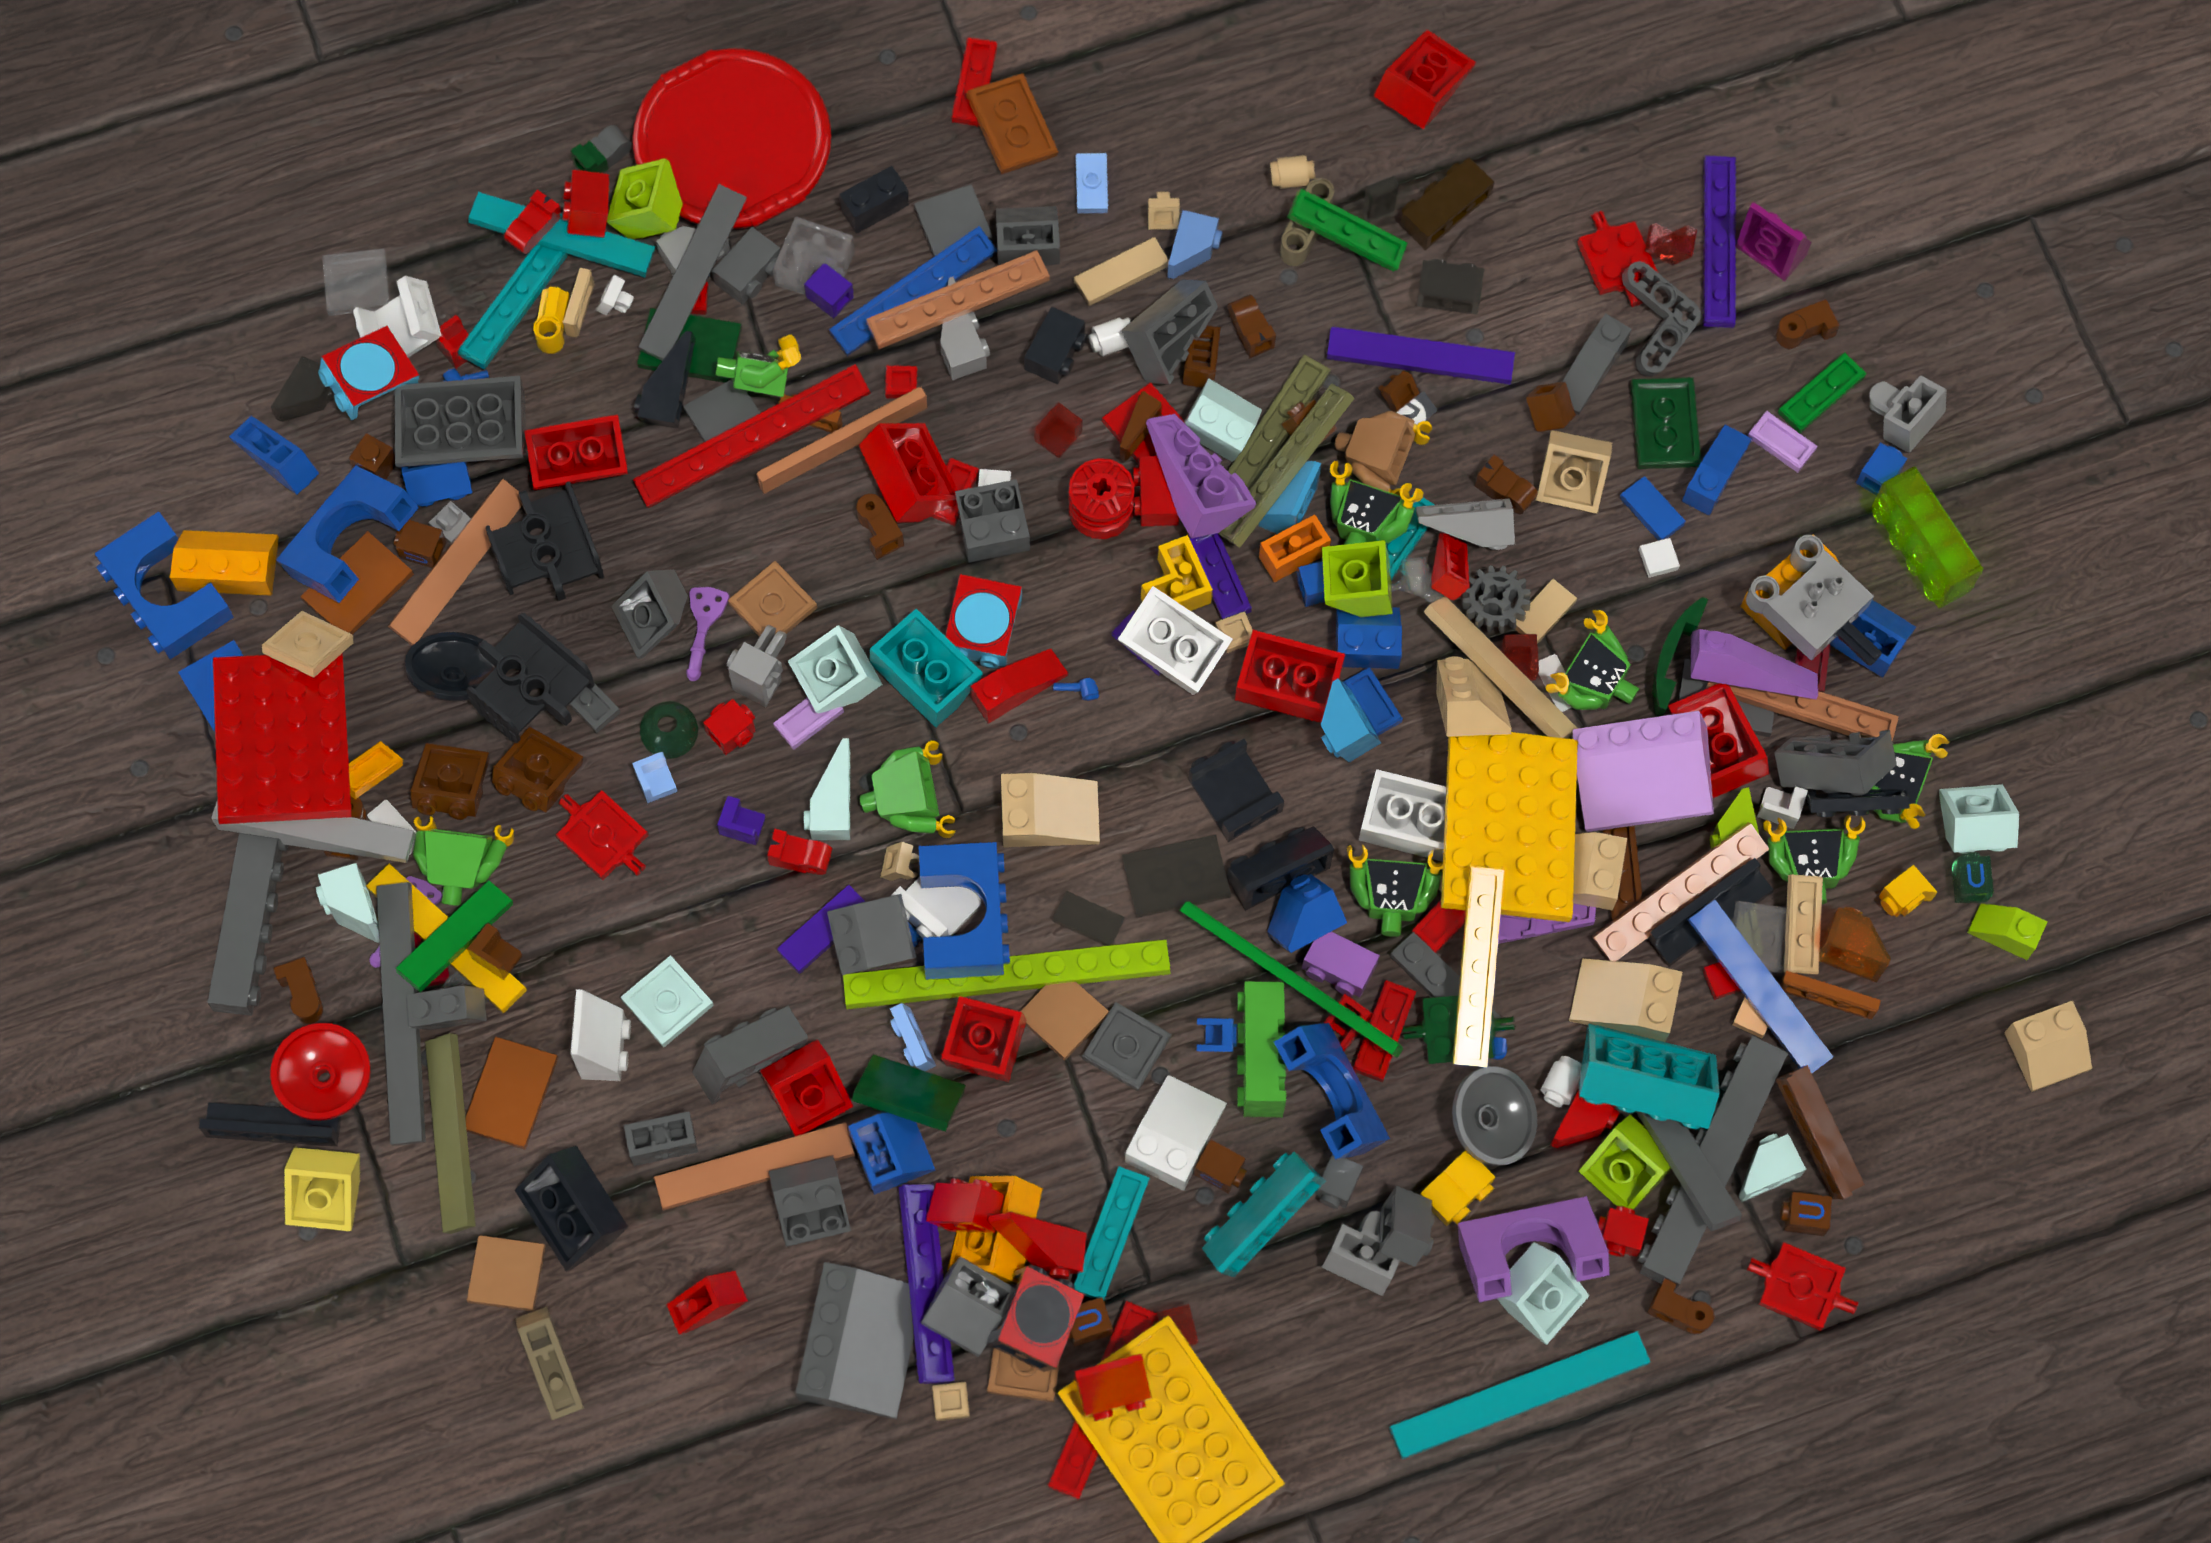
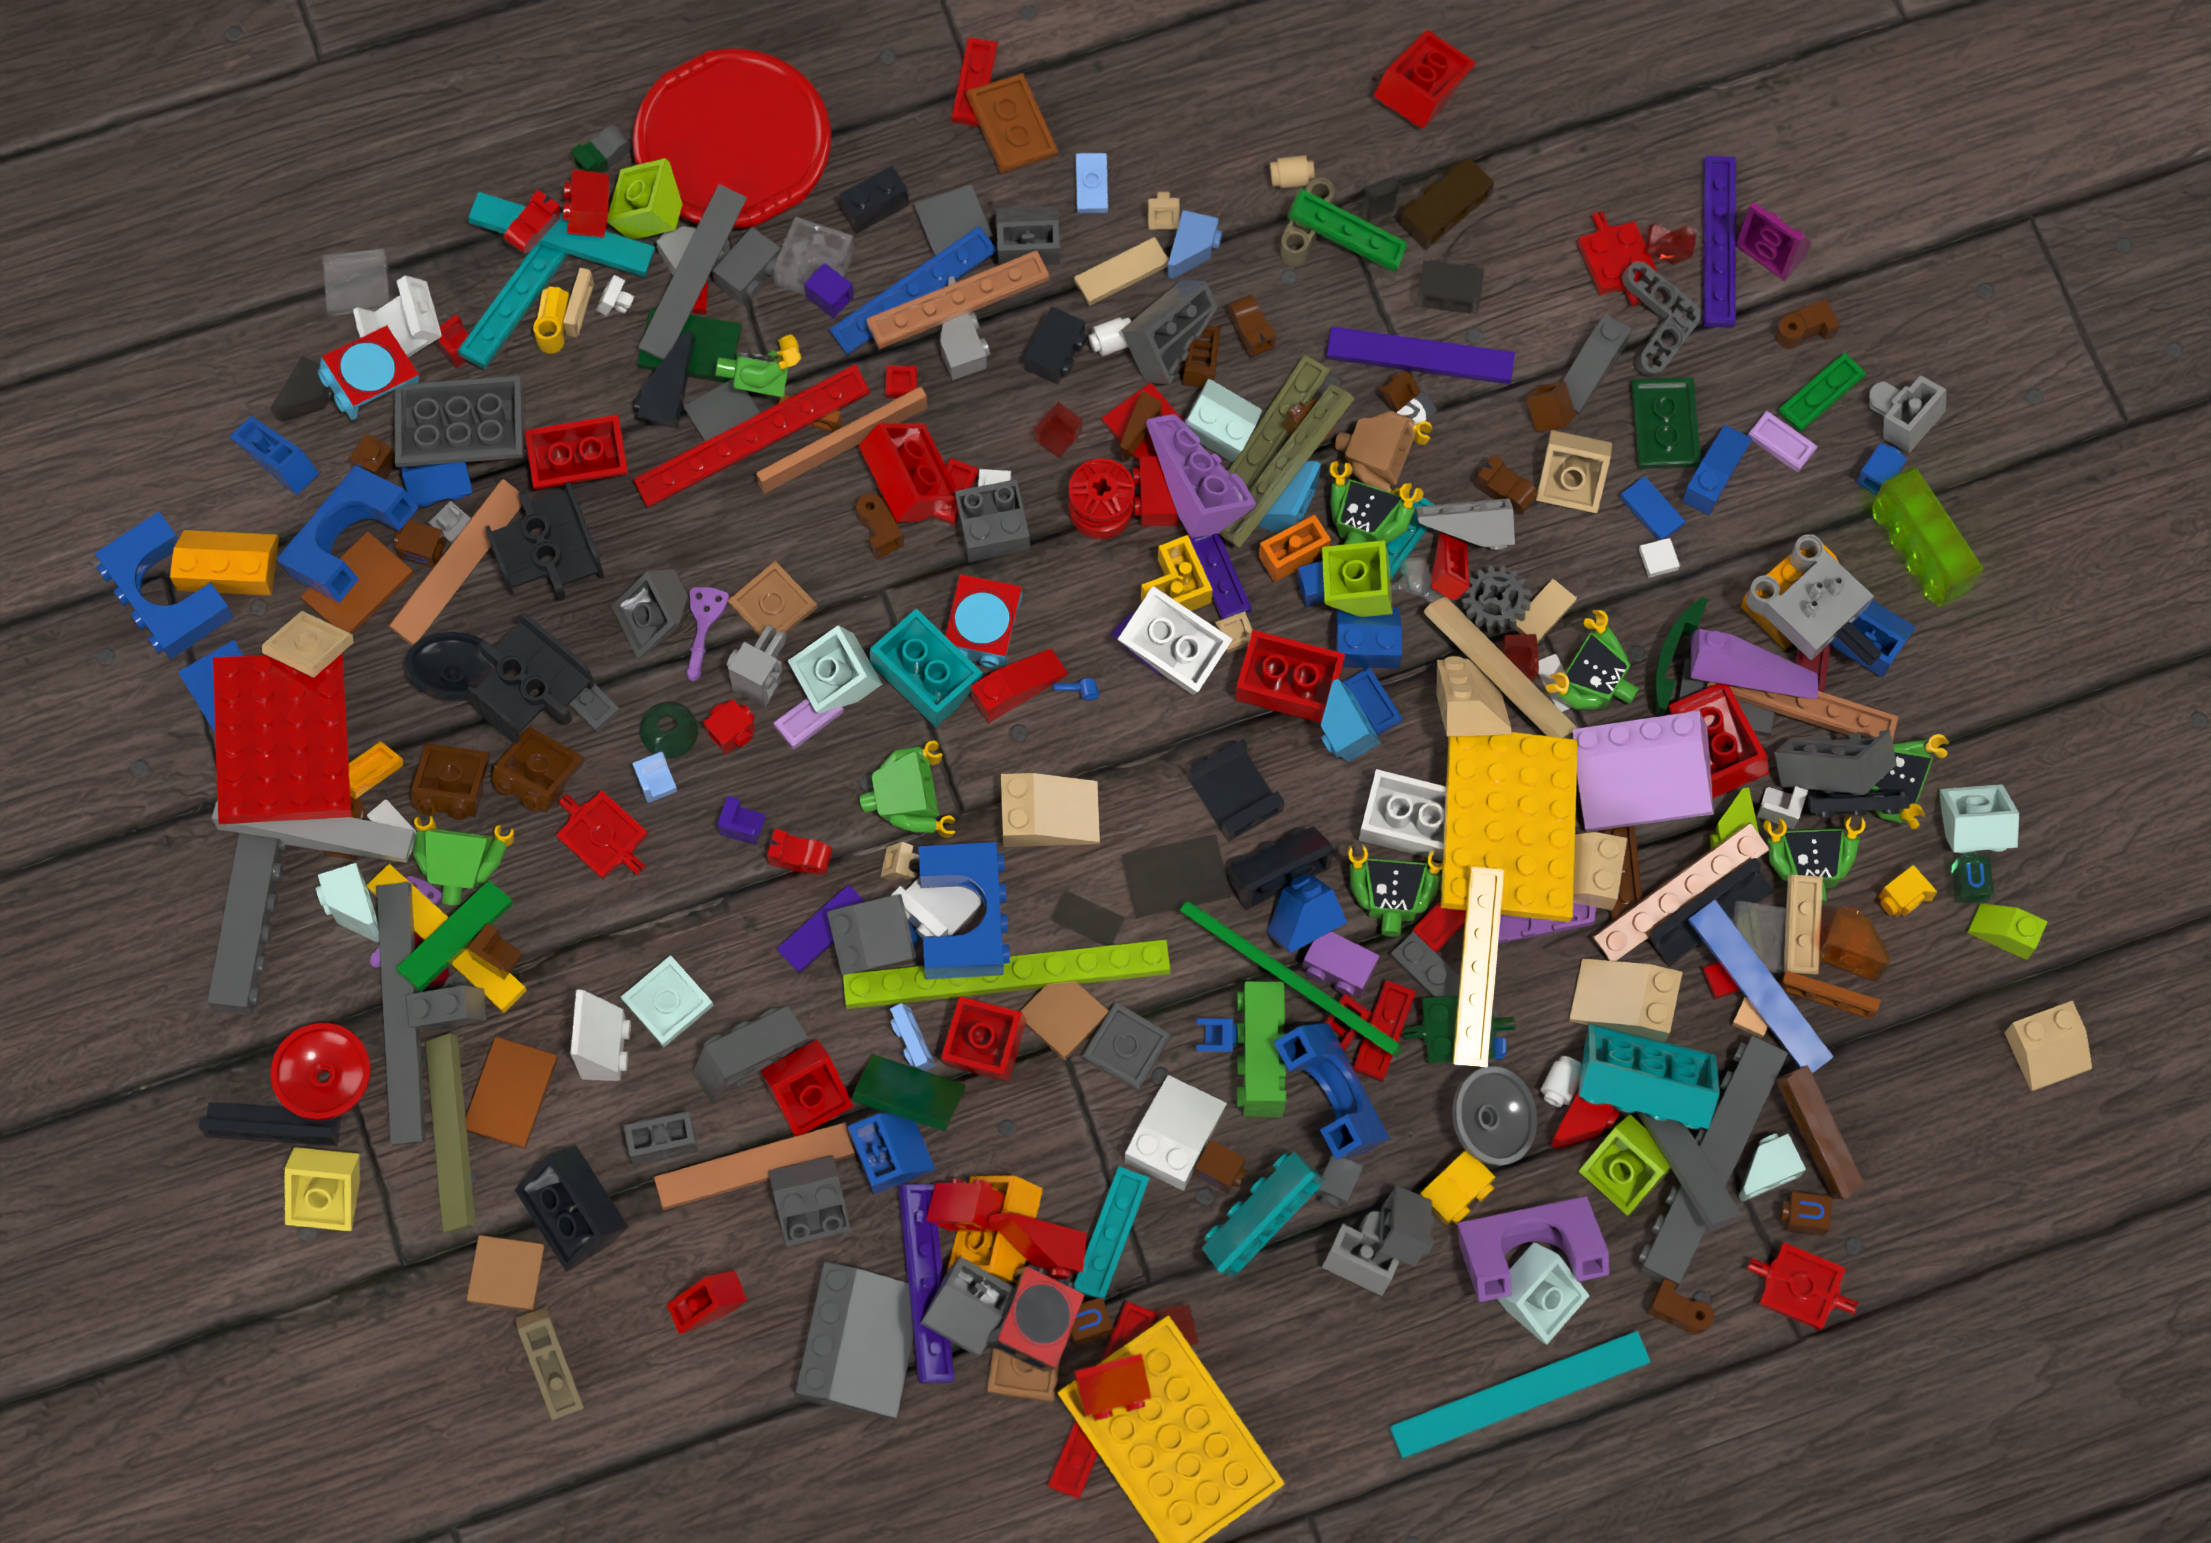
(305, 996): reddish brown leg -> none
(452, 375): blue hand -> none
(831, 800): light aqua slope -> none
(950, 1401): tan tile -> none
(1623, 1231): red brick -> none

